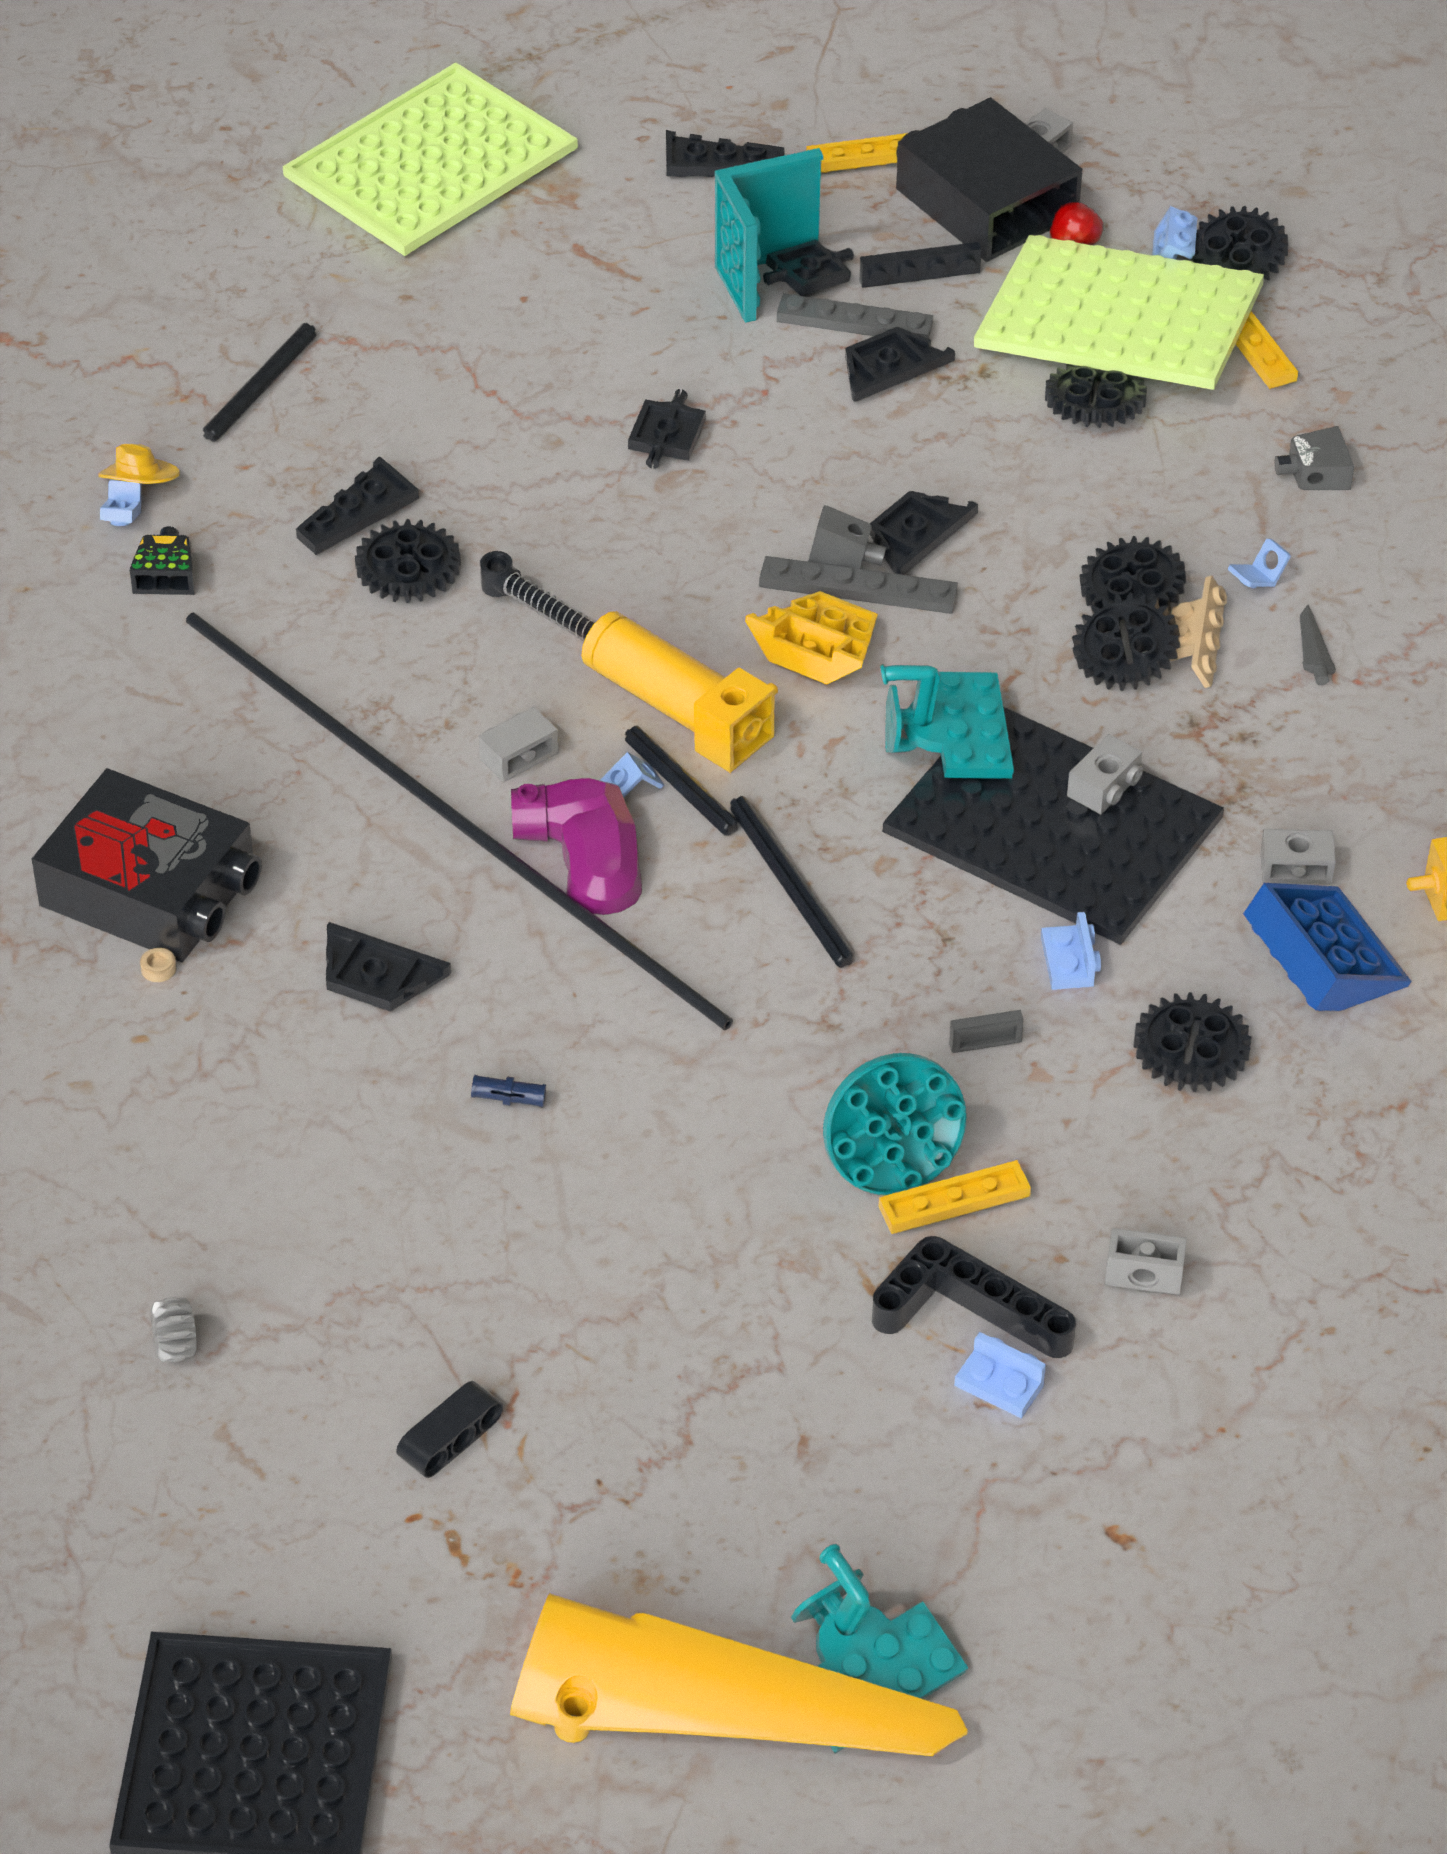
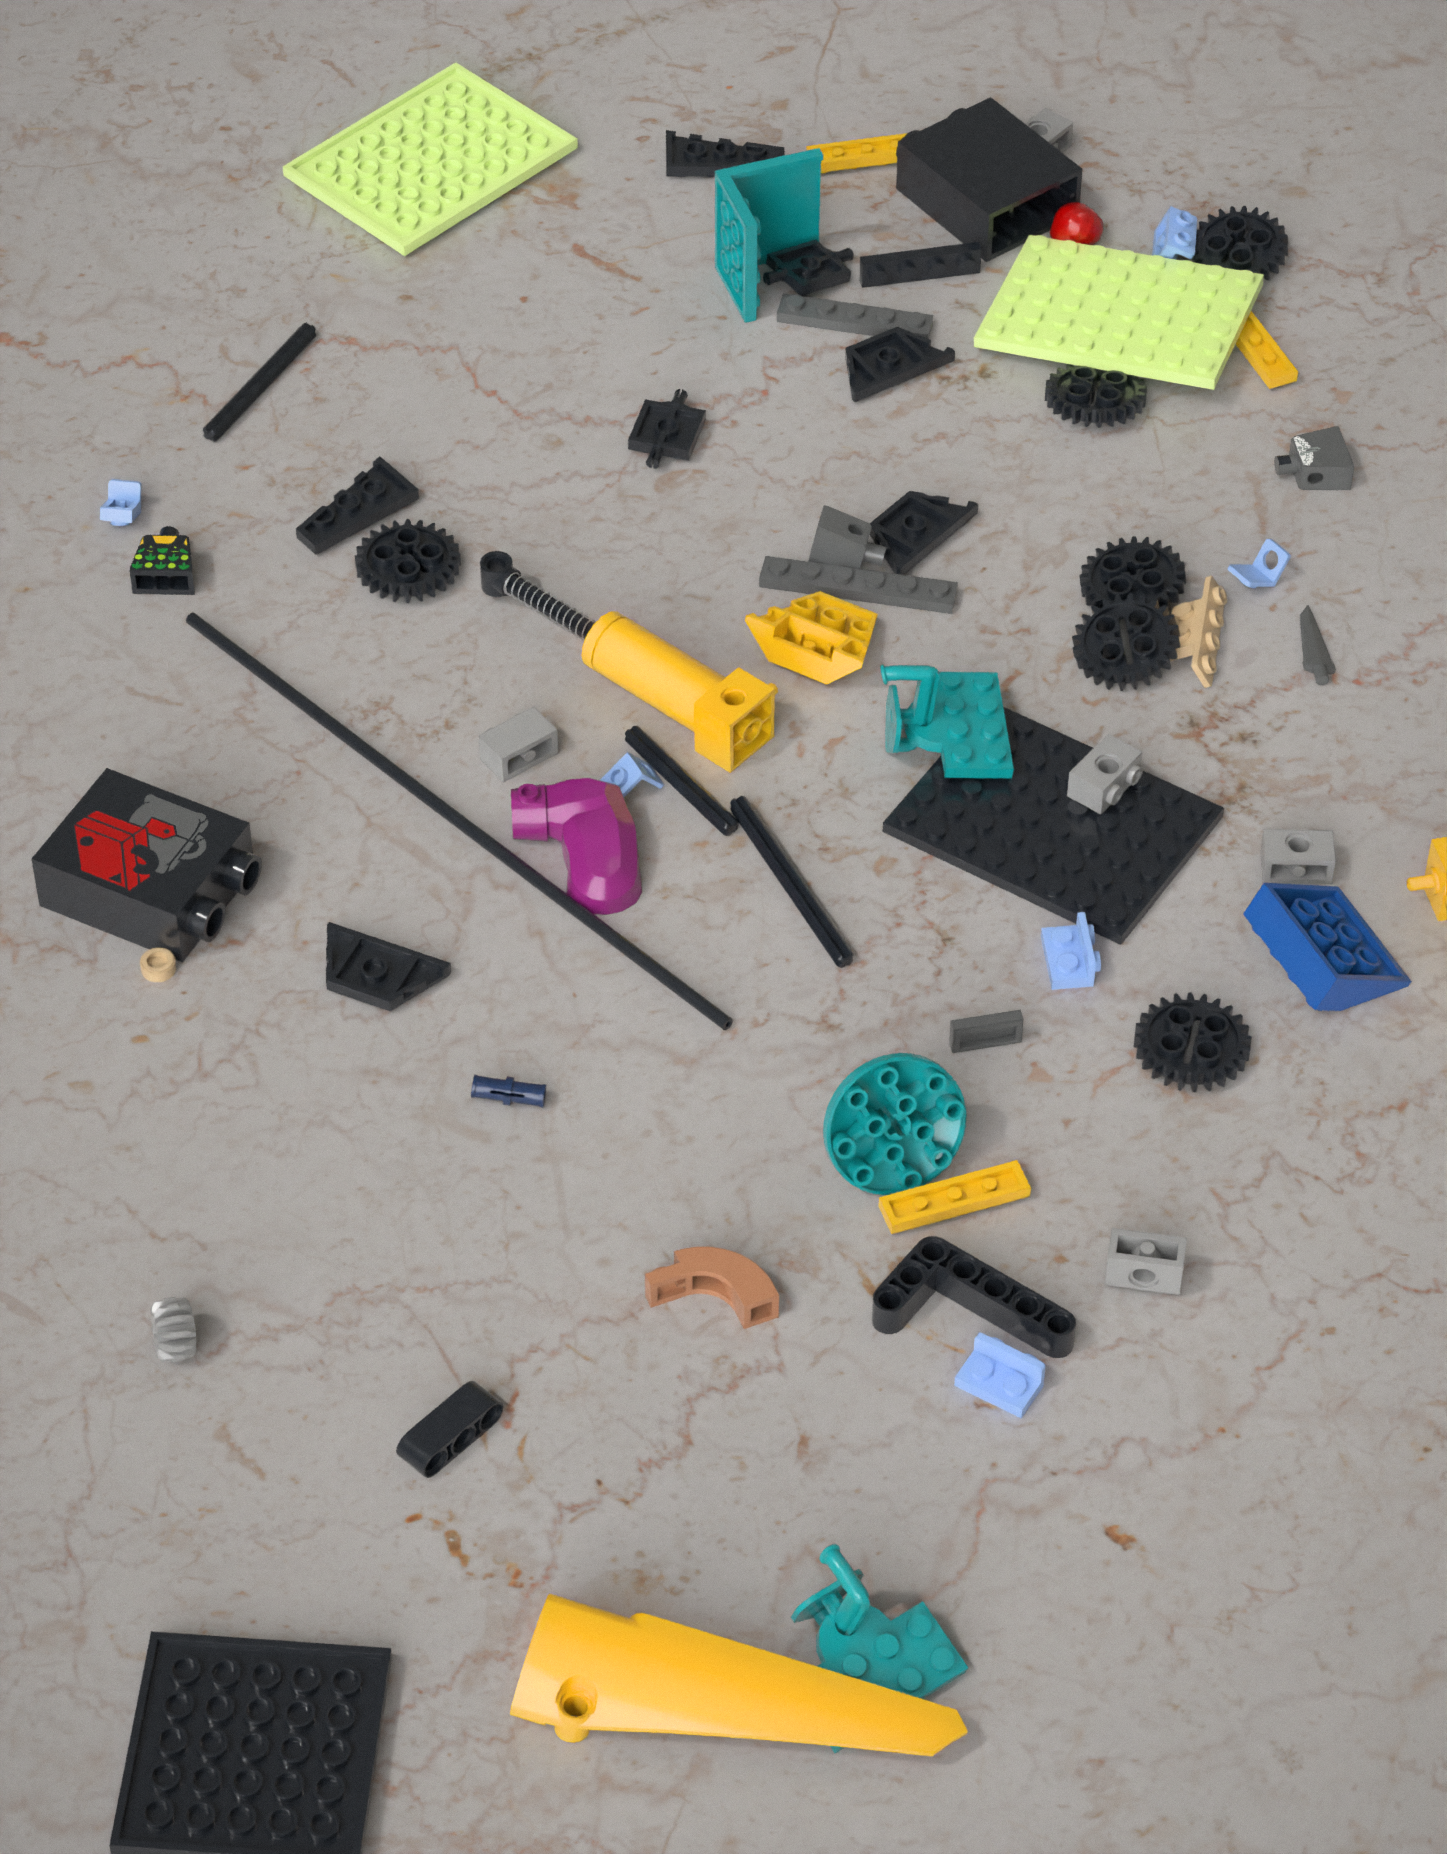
(137, 465): yellow hat -> none
(717, 1274): none -> nougat arch

